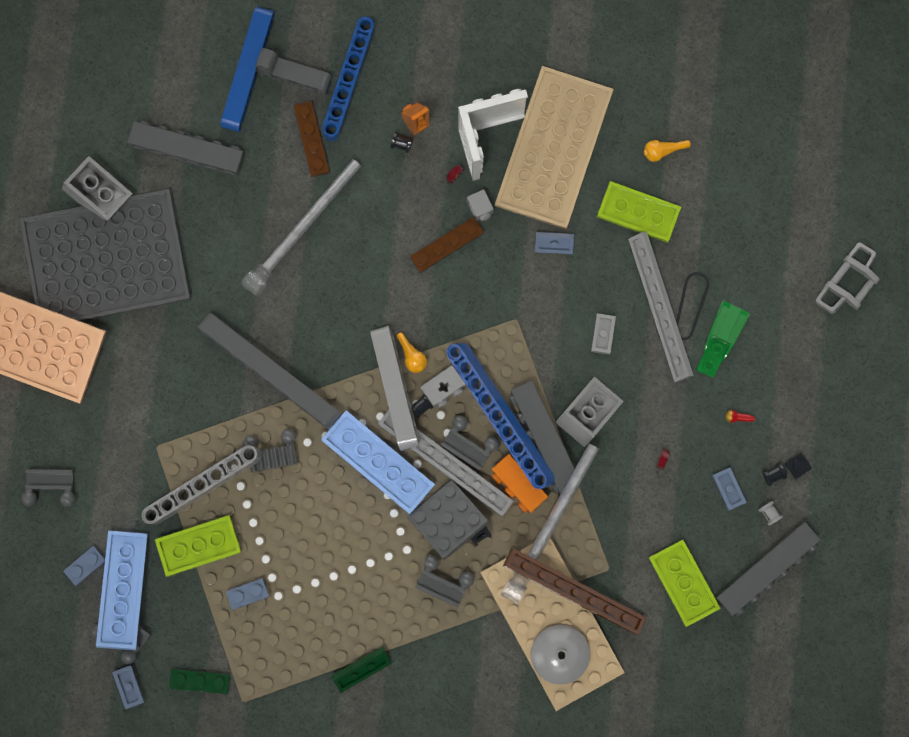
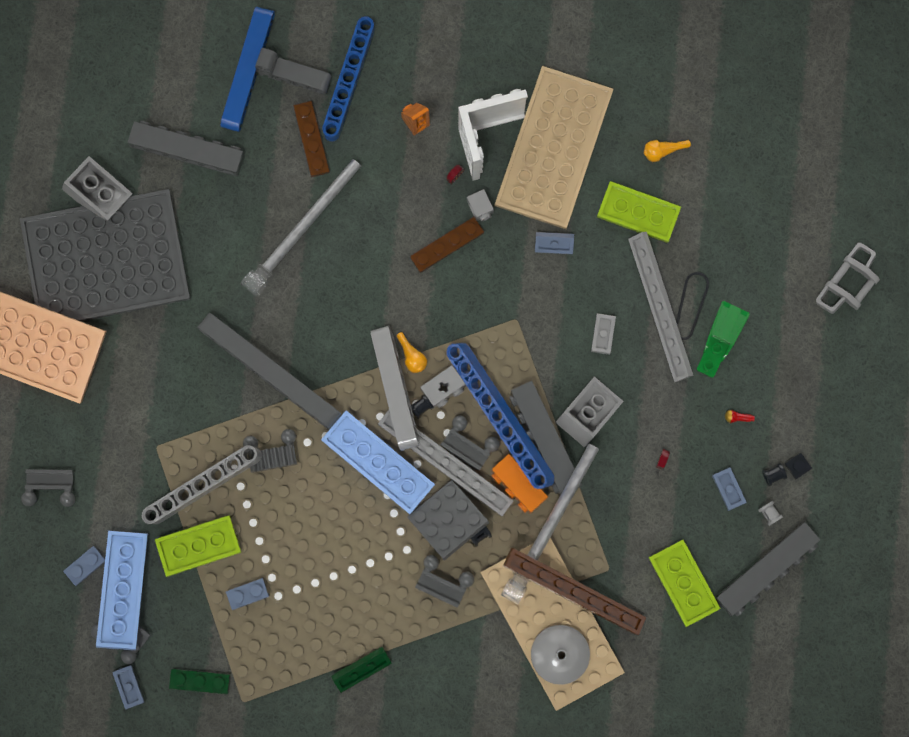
(401, 142): black bush -> none

